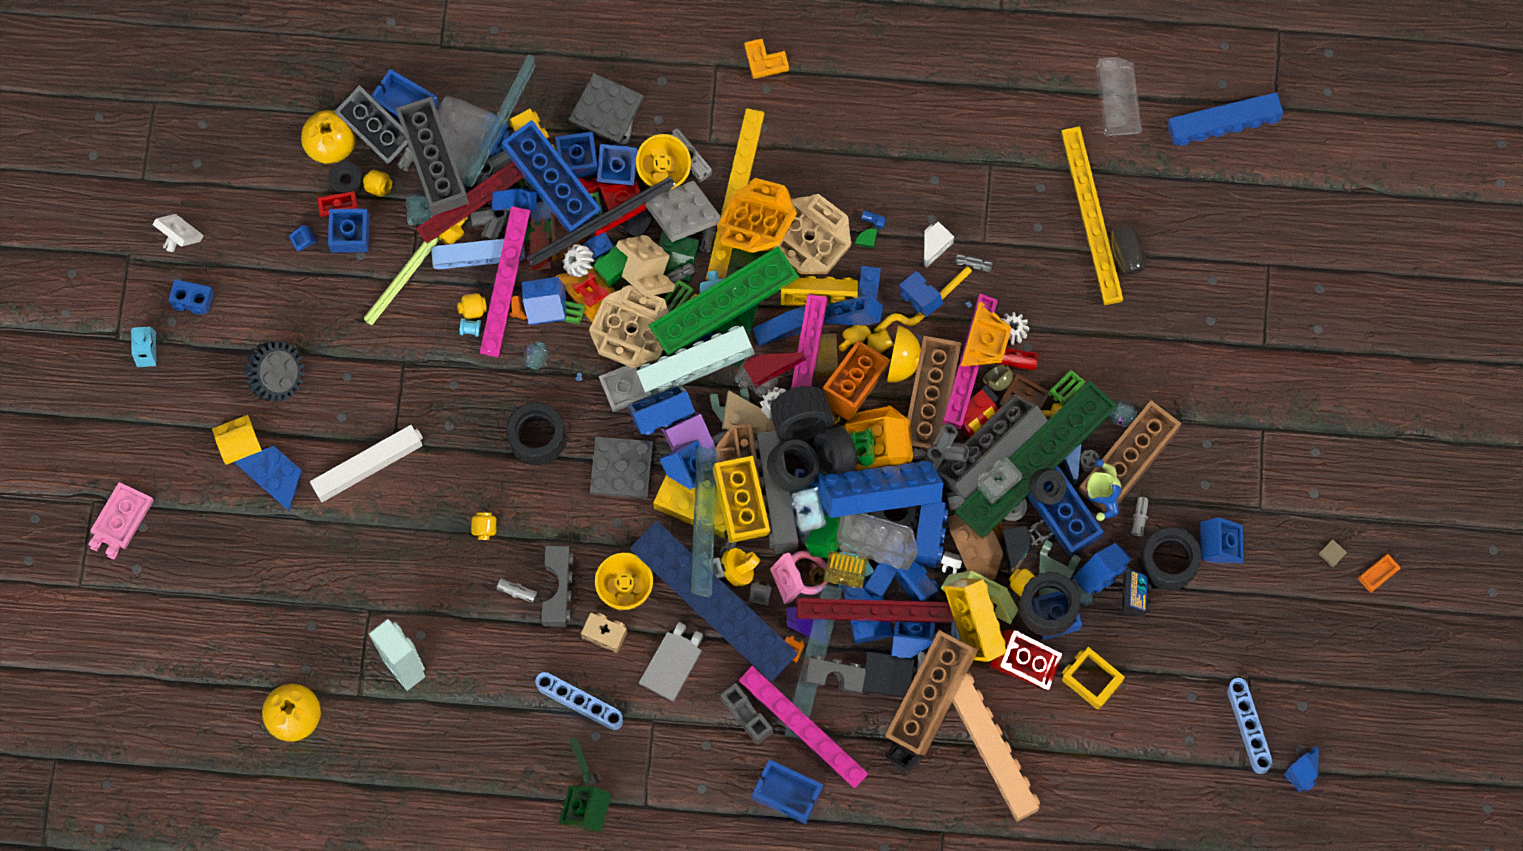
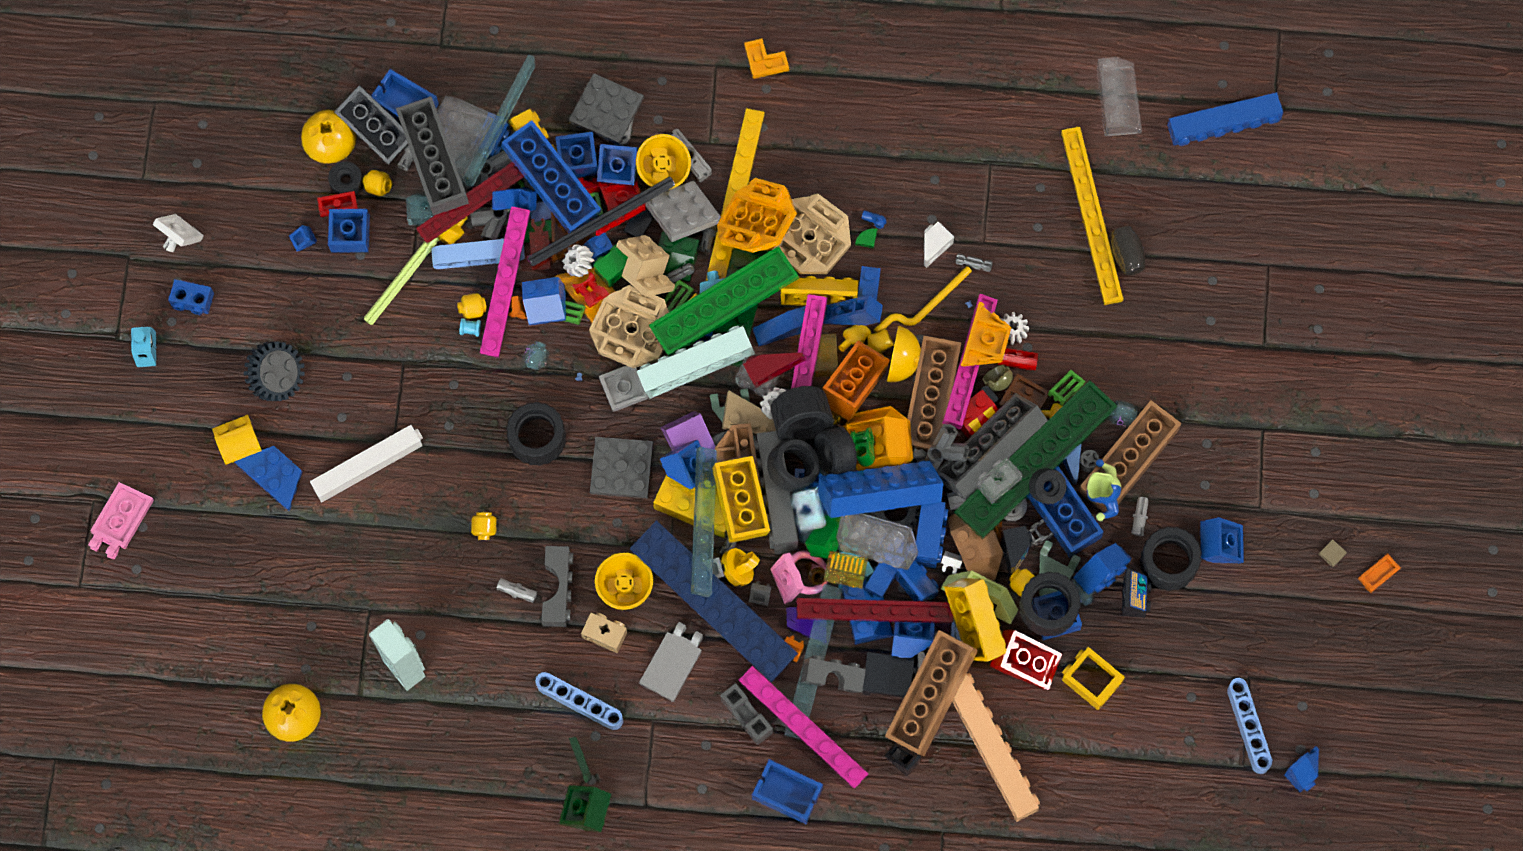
(661, 409): blue brick -> none
(922, 298): blue brick -> none

